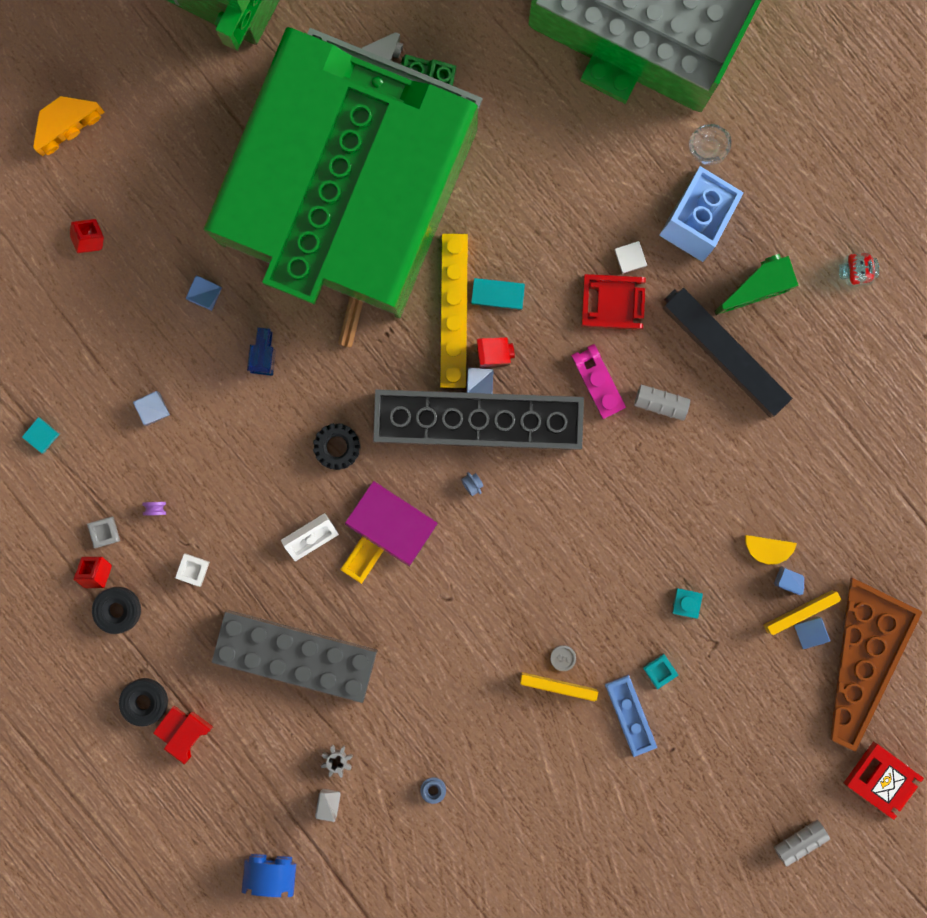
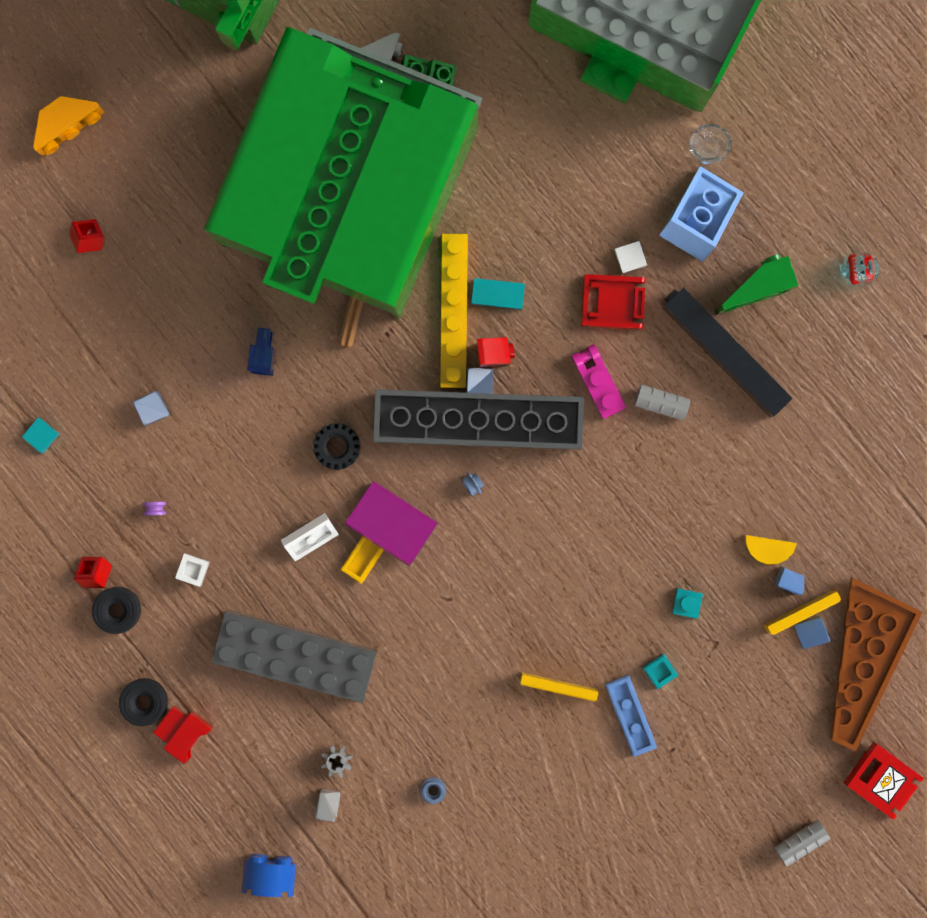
(103, 532): light grey tile -> none
(203, 293): medium blue slope -> none
(563, 658): light grey piece -> none

